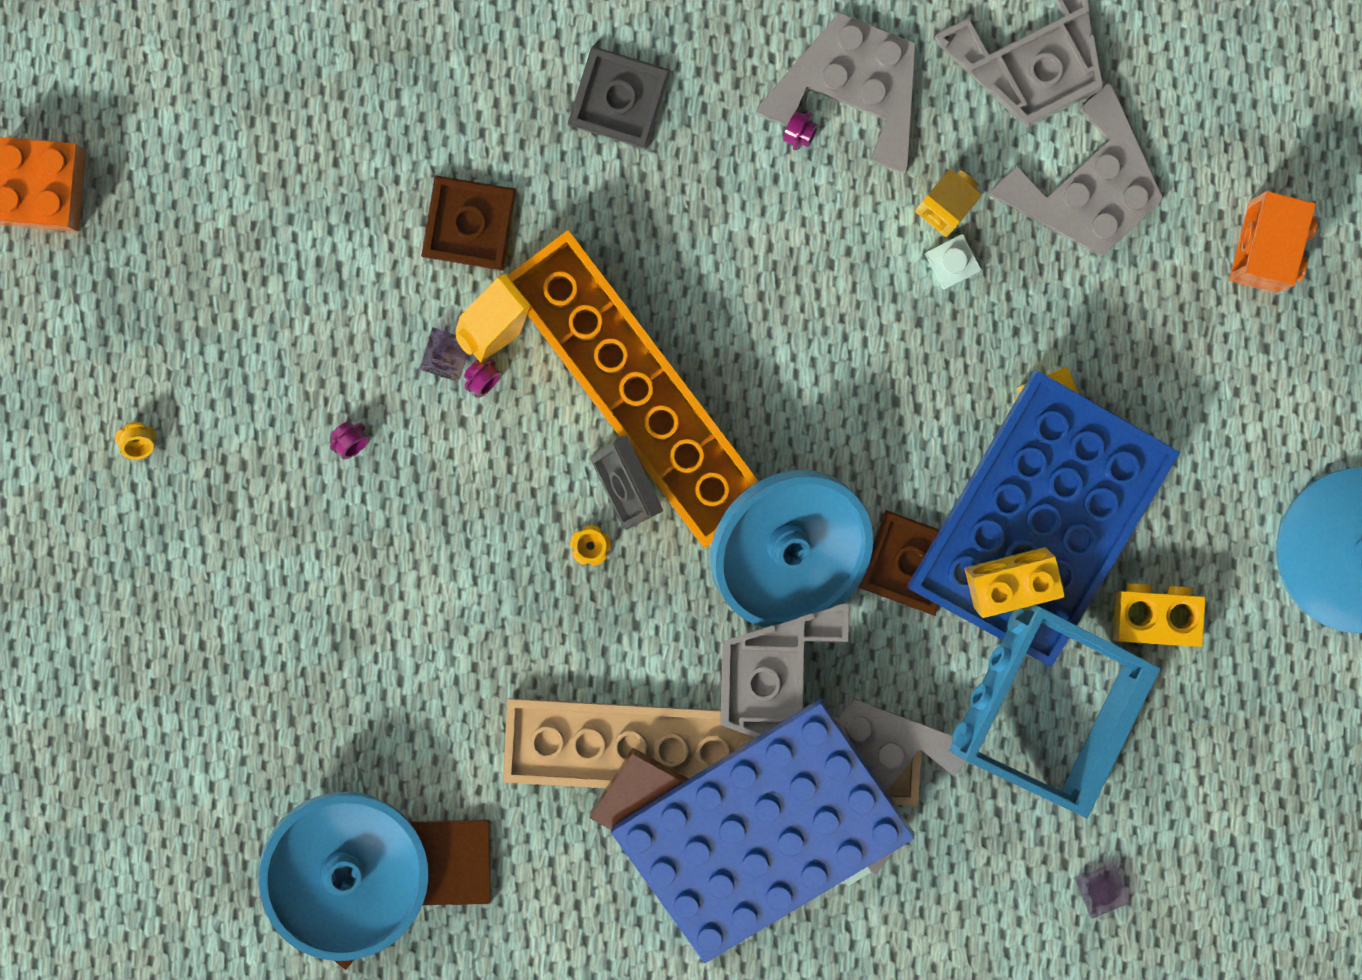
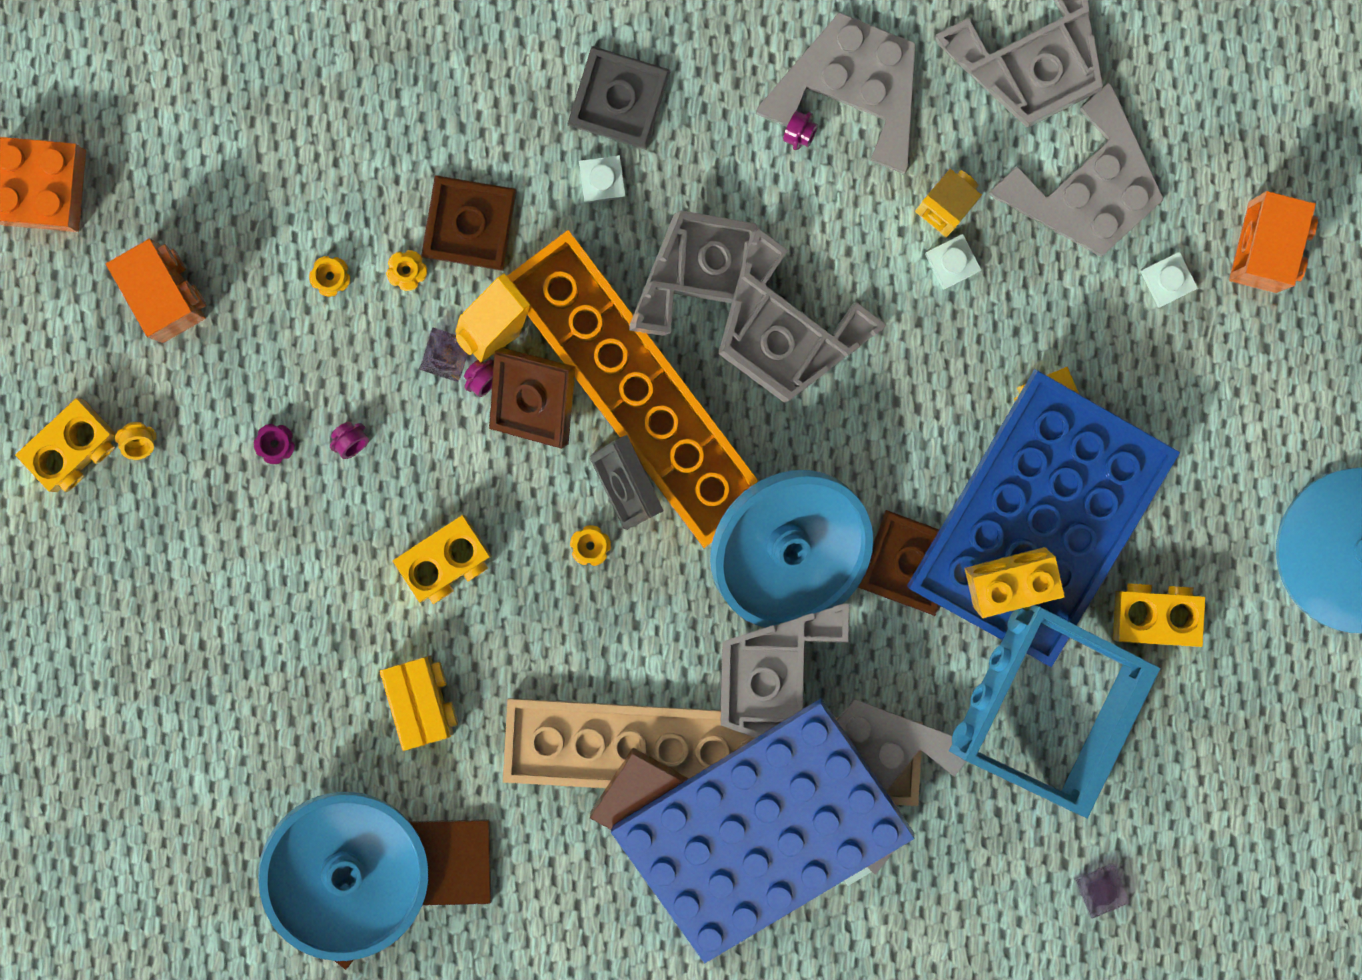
(61, 436): none -> yellow brick
(156, 290): none -> orange brick
(263, 446): none -> magenta plate
(321, 268): none -> yellow plate
(417, 272): none -> yellow plate
(418, 702): none -> yellow brick
(438, 551): none -> yellow brick
(532, 397): none -> reddish brown tile
(602, 179): none -> light aqua plate
(697, 260): none -> light grey wing
(775, 339): none -> light grey wing
(1169, 279): none -> light aqua plate

